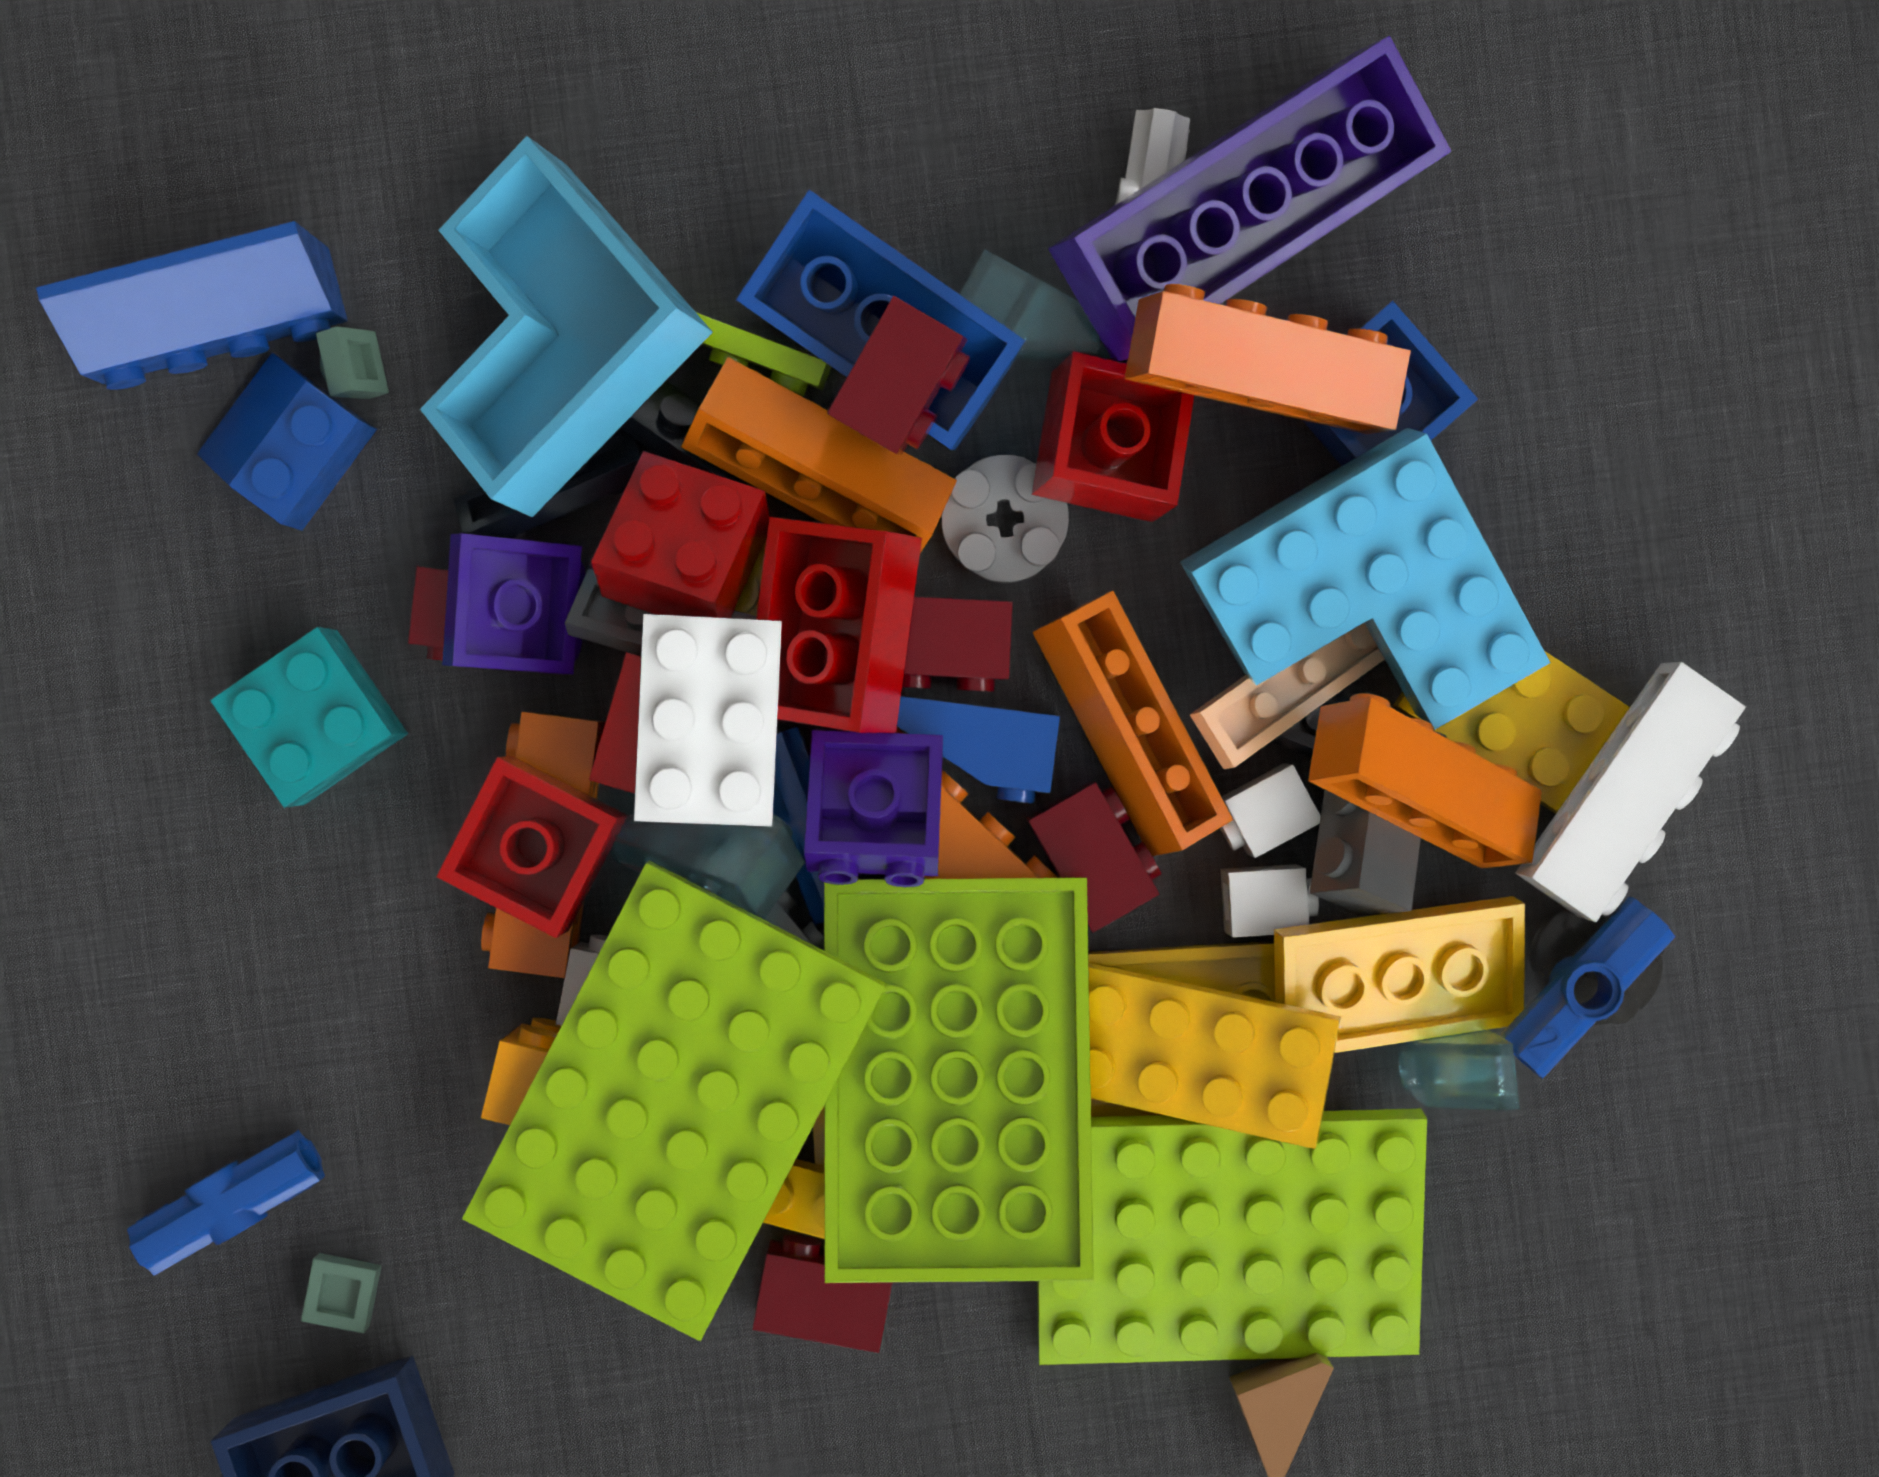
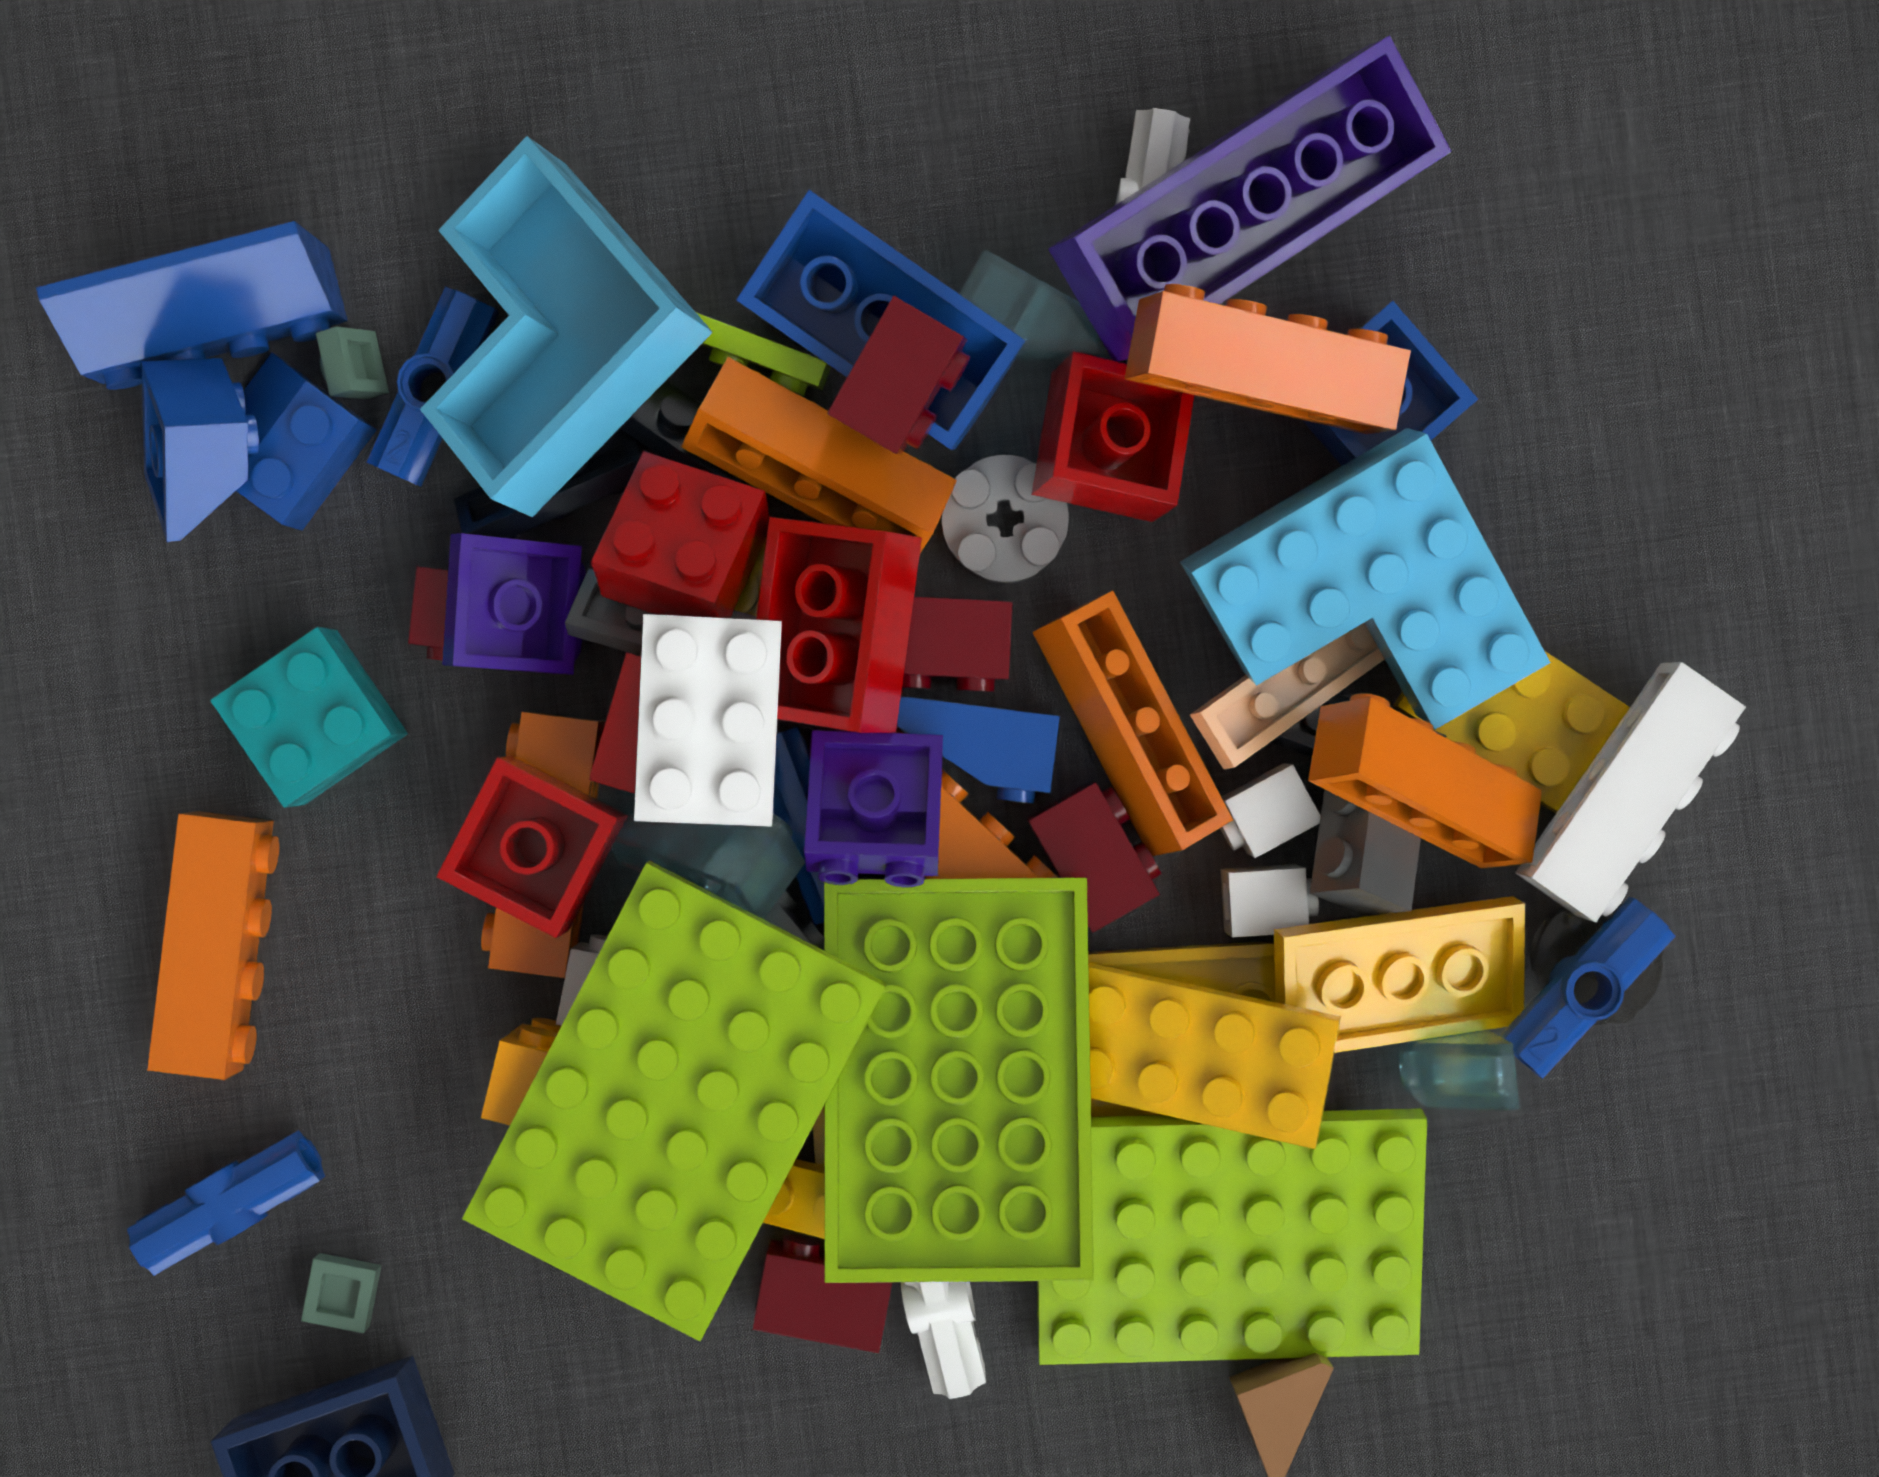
(193, 439): none -> blue slope
(212, 945): none -> orange brick
(453, 334): none -> blue piece
(945, 1326): none -> white piece

